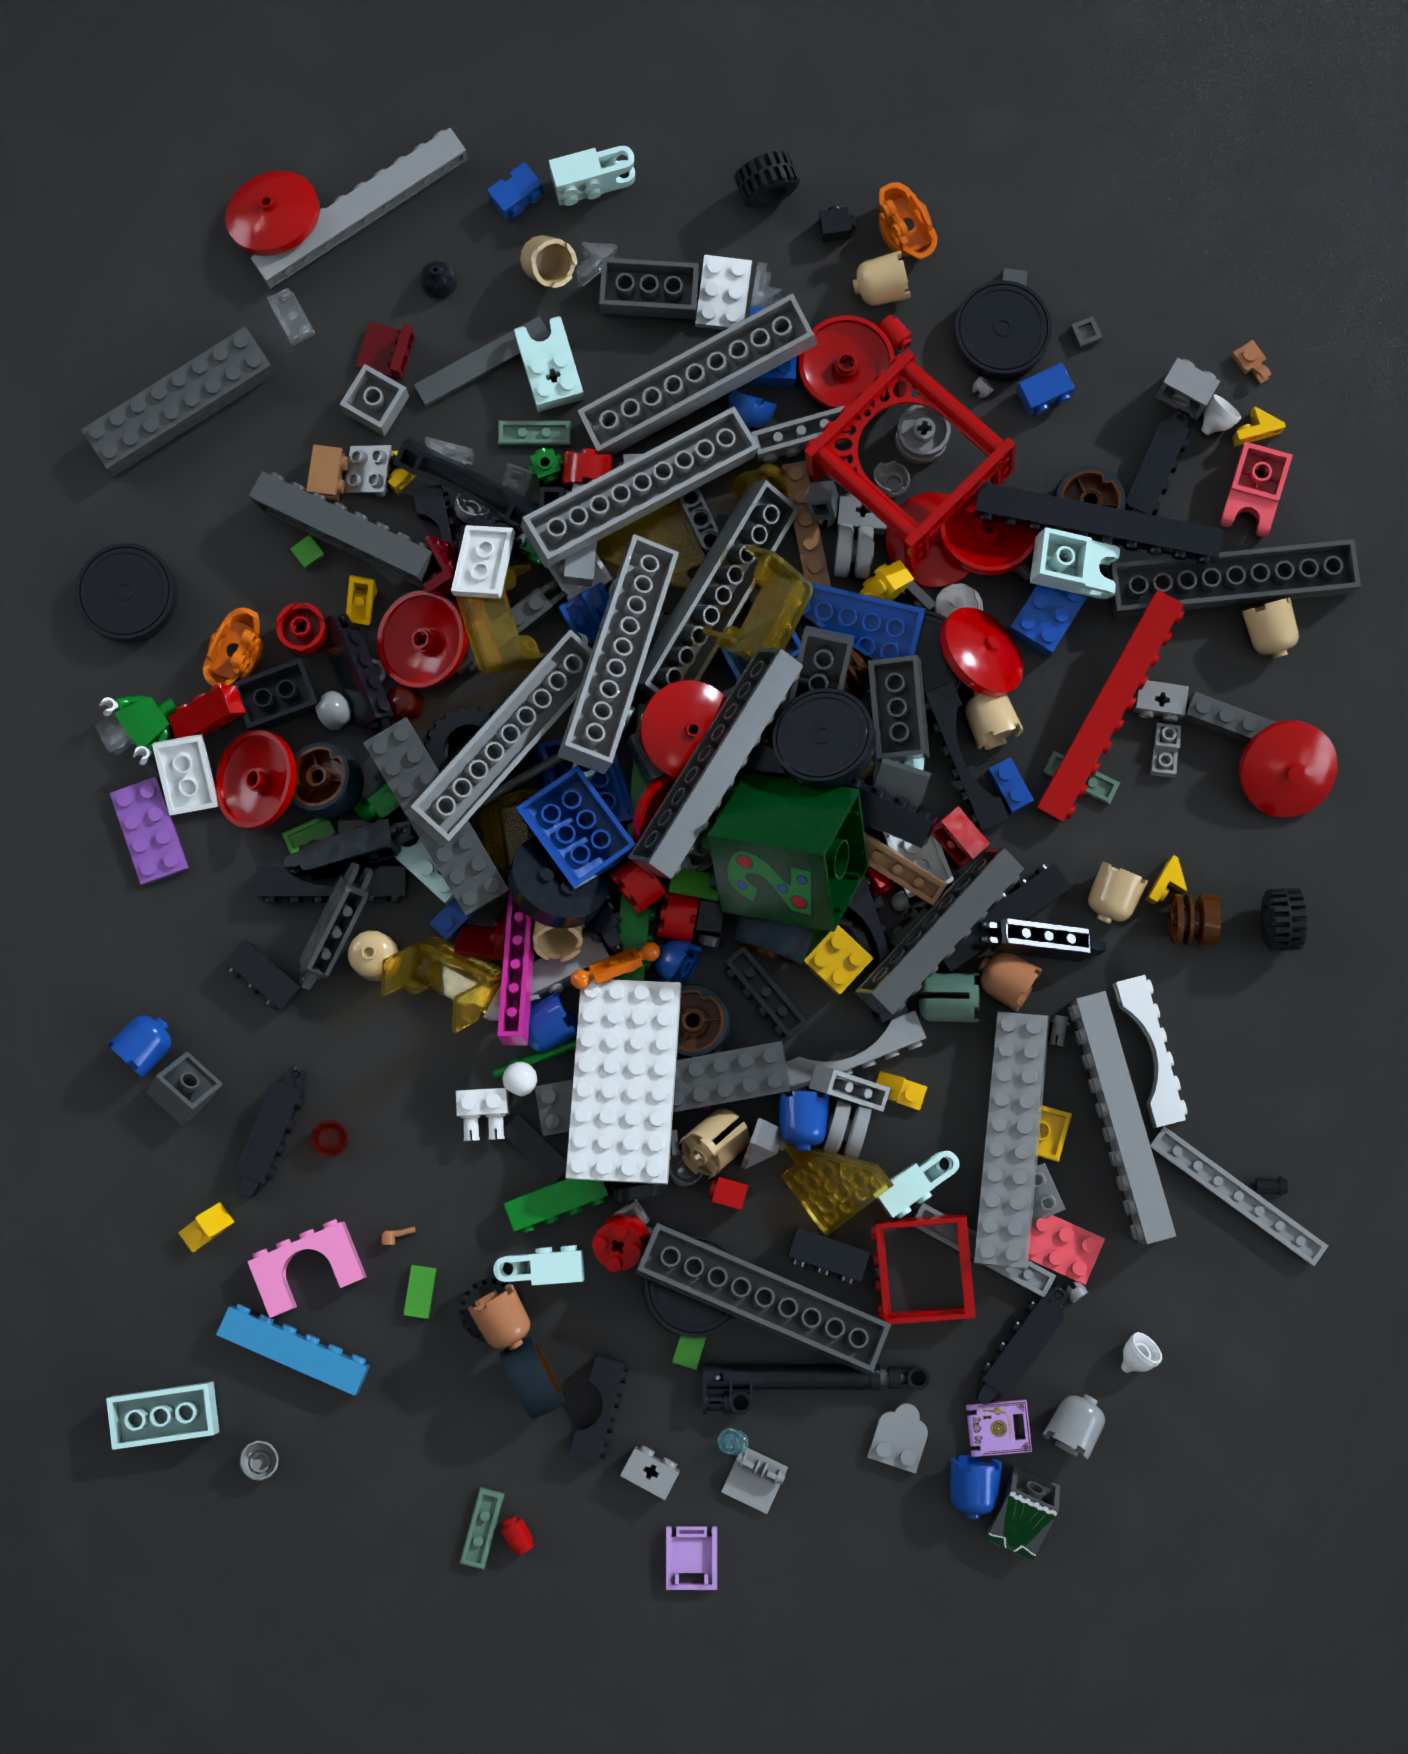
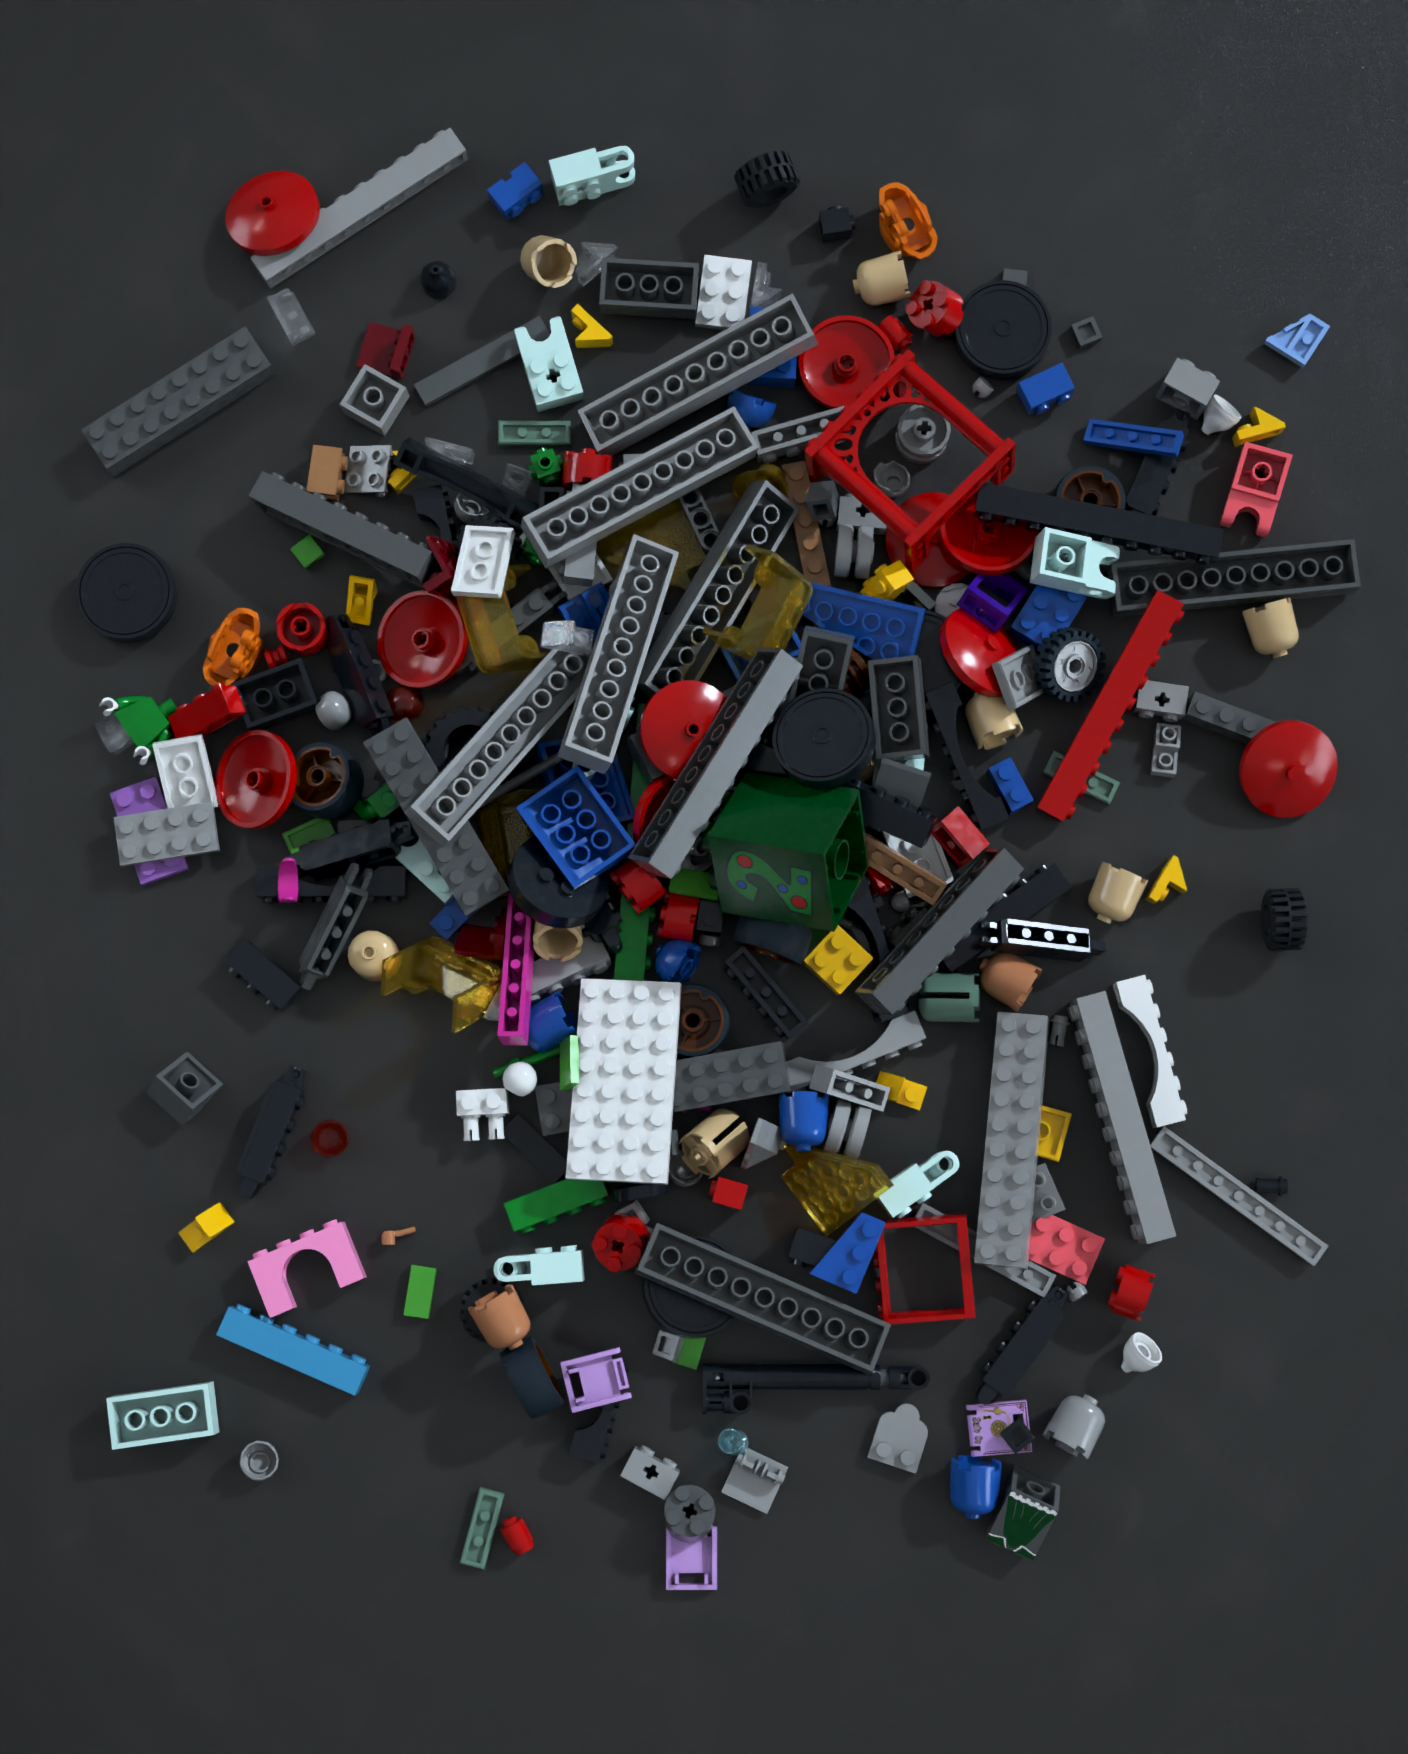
(142, 1043): blue cylinder -> none
(166, 834): none -> light grey plate
(276, 657): none -> red wheel
(288, 881): none -> dark pink helmet
(567, 637): none -> clear slope
(569, 1063): none -> bright green tile
(593, 334): none -> yellow slope
(600, 1379): none -> lavender container
(615, 965): orange plate -> none
(668, 1346): none -> dark grey tile
(682, 1500): none -> dark grey brick
(851, 1254): none -> blue wing
(935, 308): none -> red brick
(994, 613): none -> dark purple window
(1017, 677): none -> light grey tile
(1017, 1435): none -> black tile
(1069, 664): none -> wheel
(1131, 1293): none -> red brick
(1133, 437): none -> blue plate
(1198, 919): reddish brown wheel -> none
(1251, 358): nougat plate -> none
(1299, 339): none -> light blue wing

